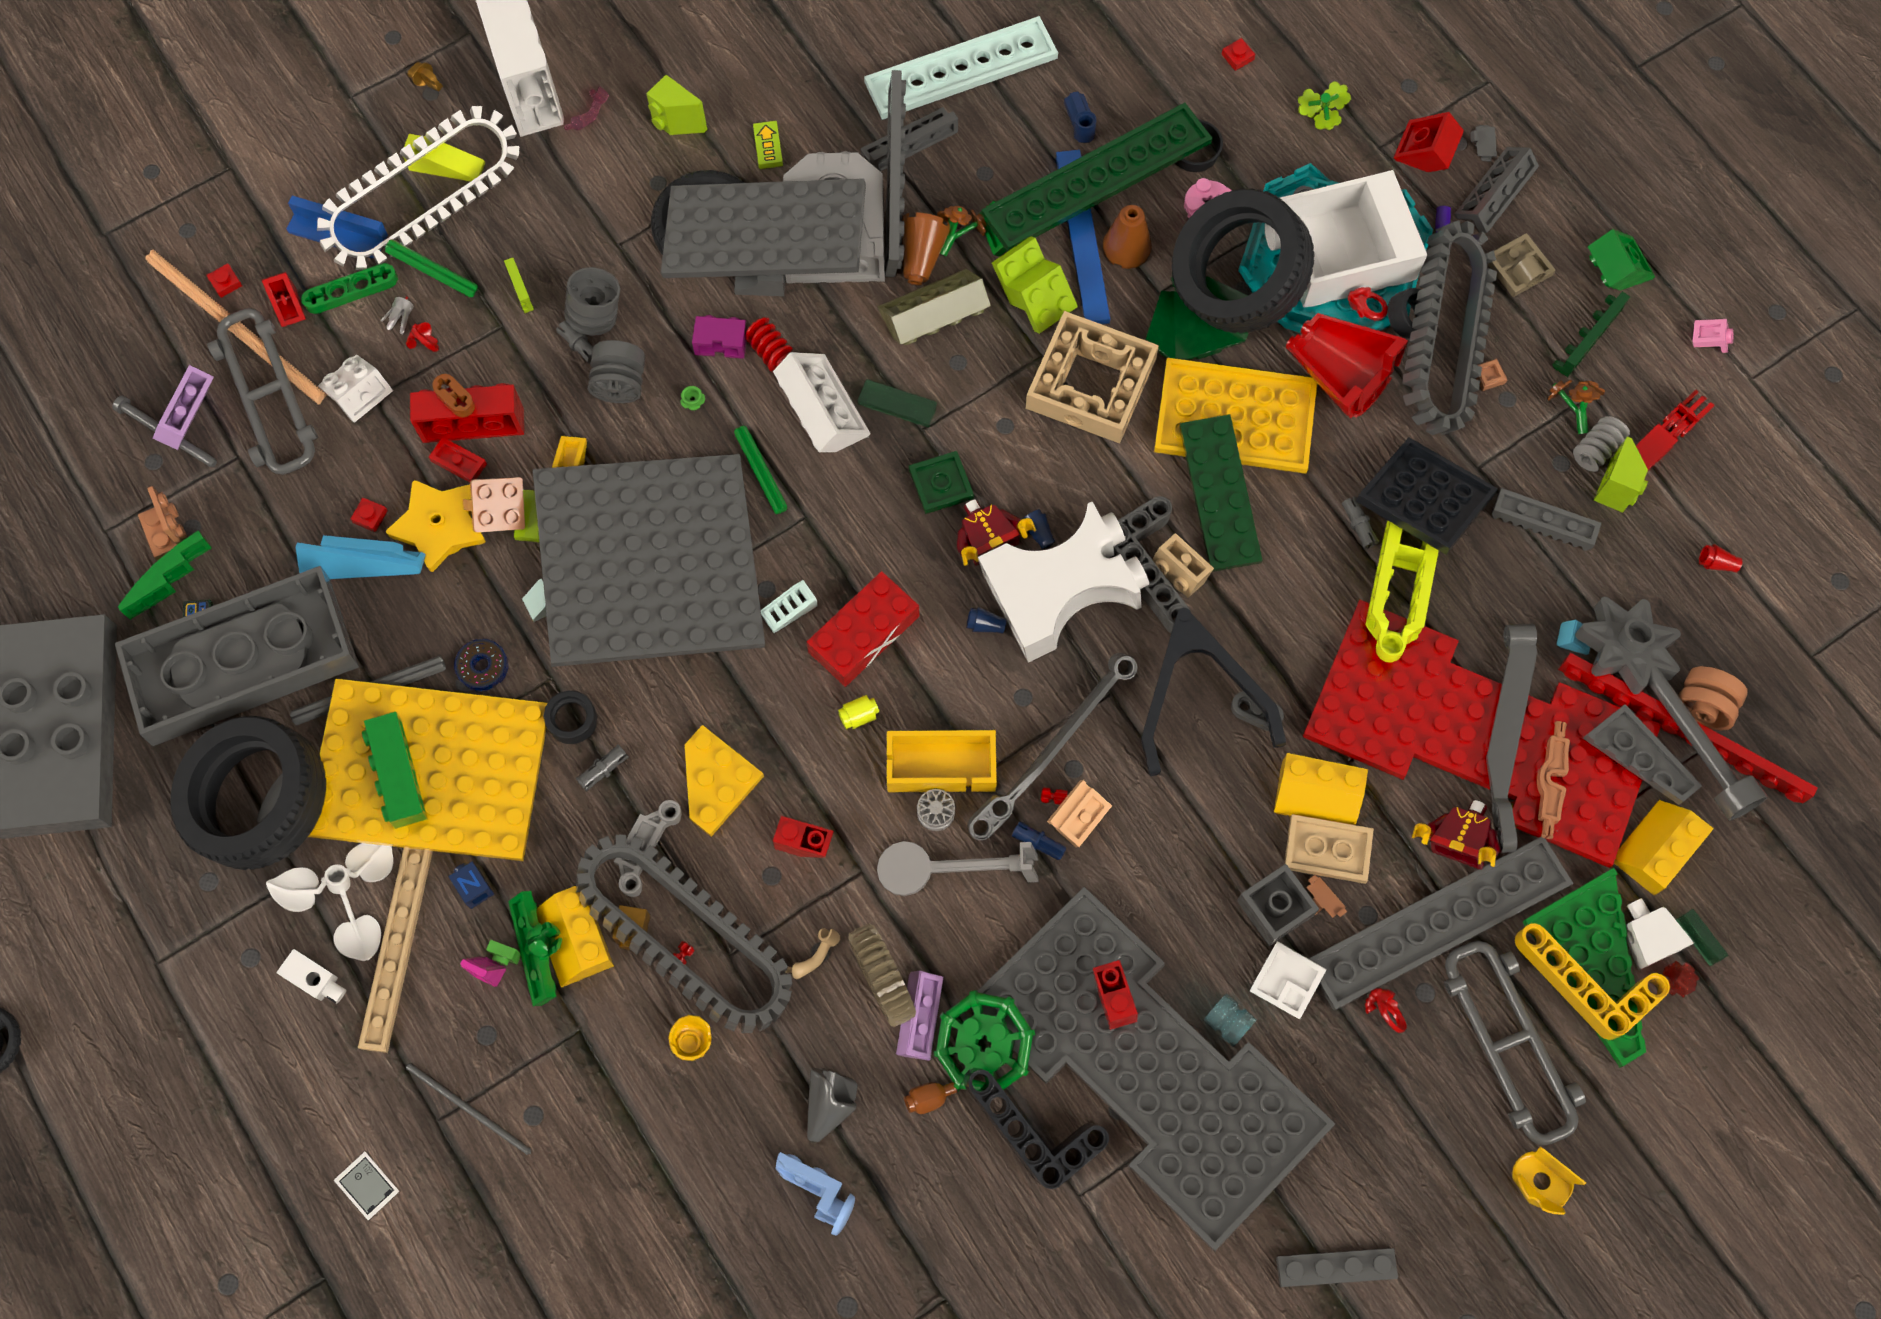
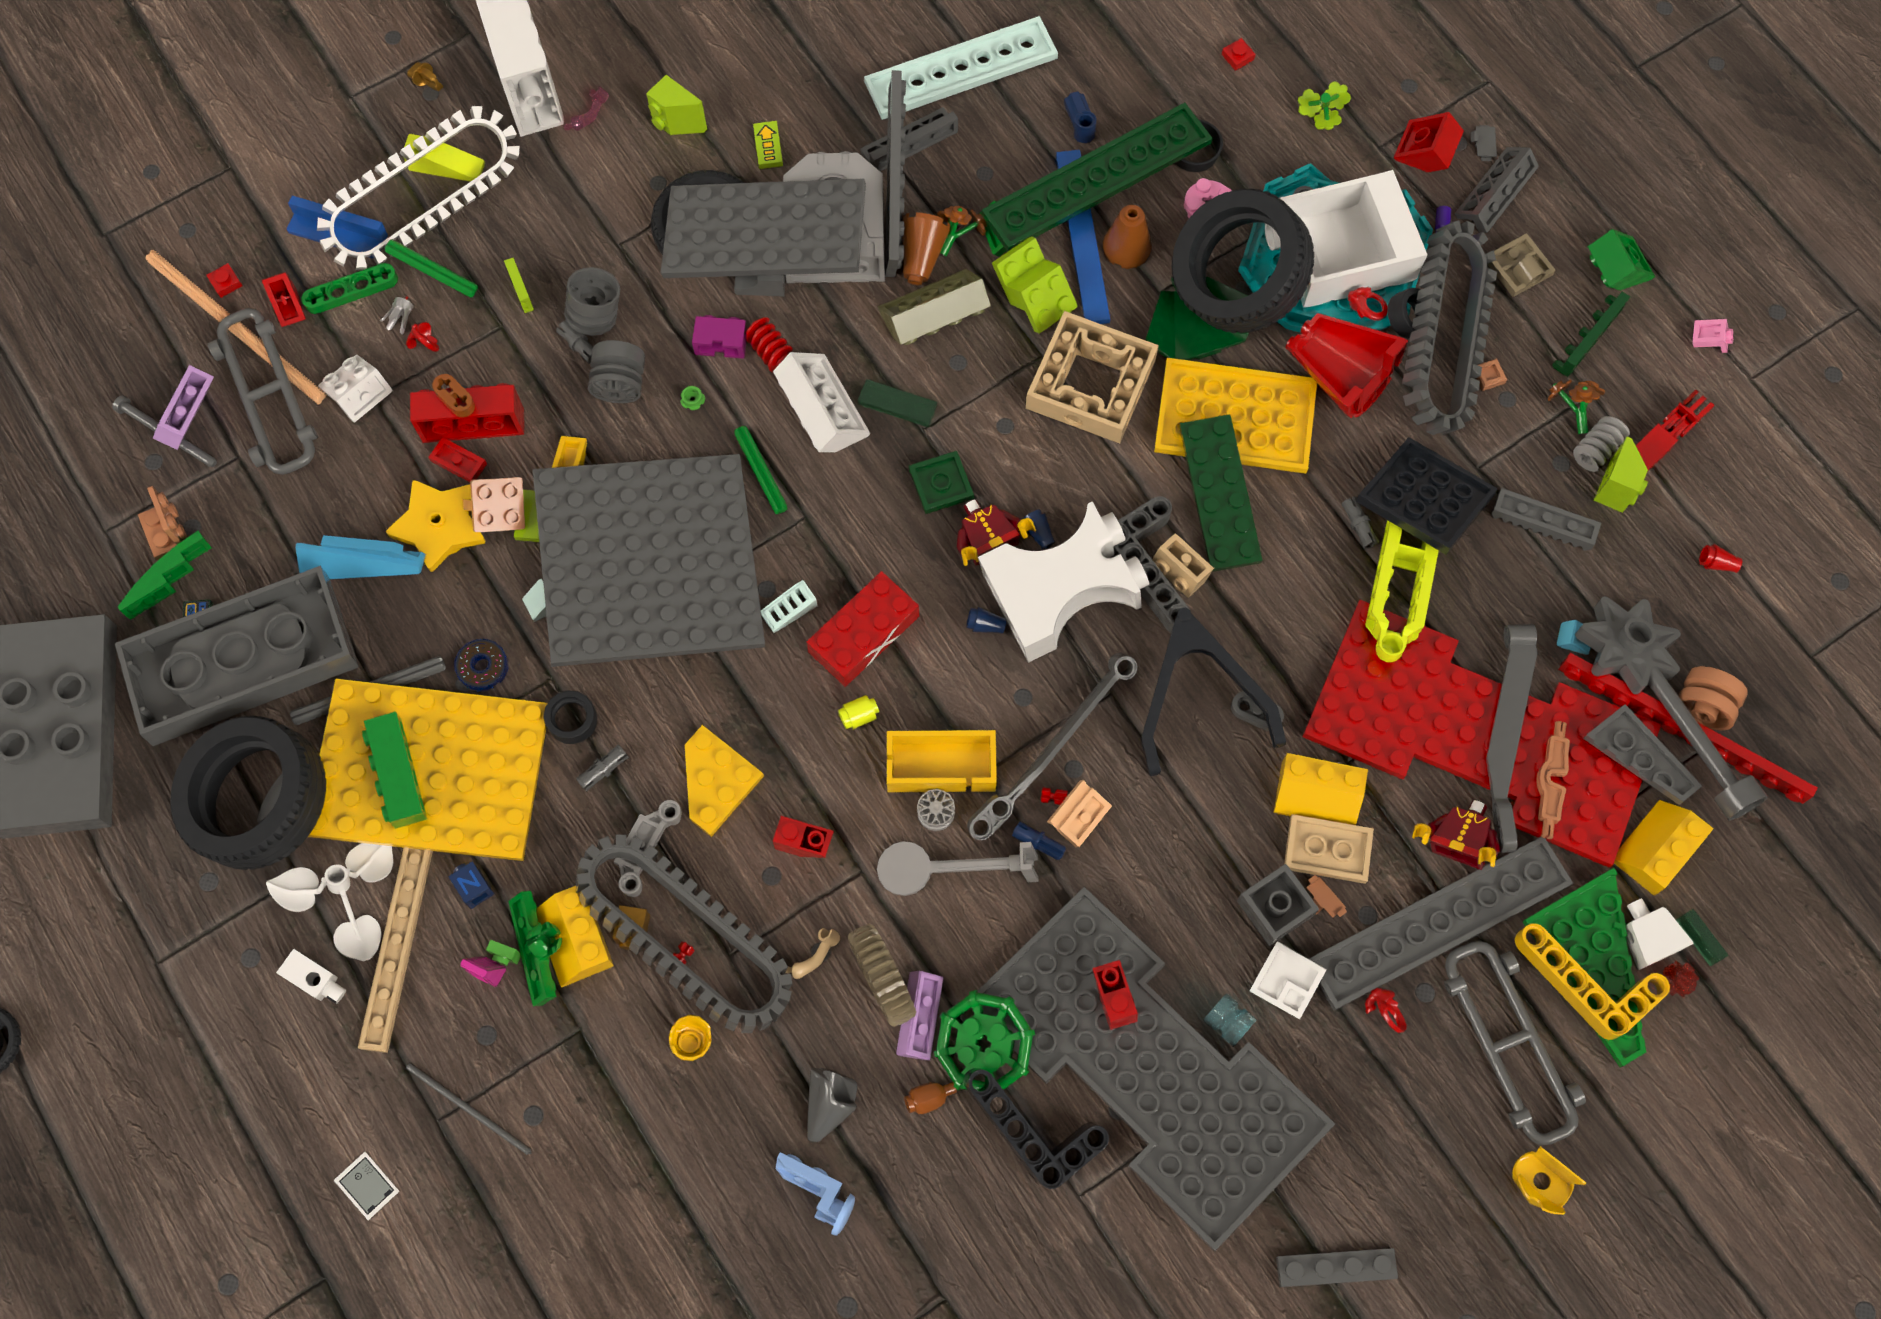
(369, 514): red plate -> none

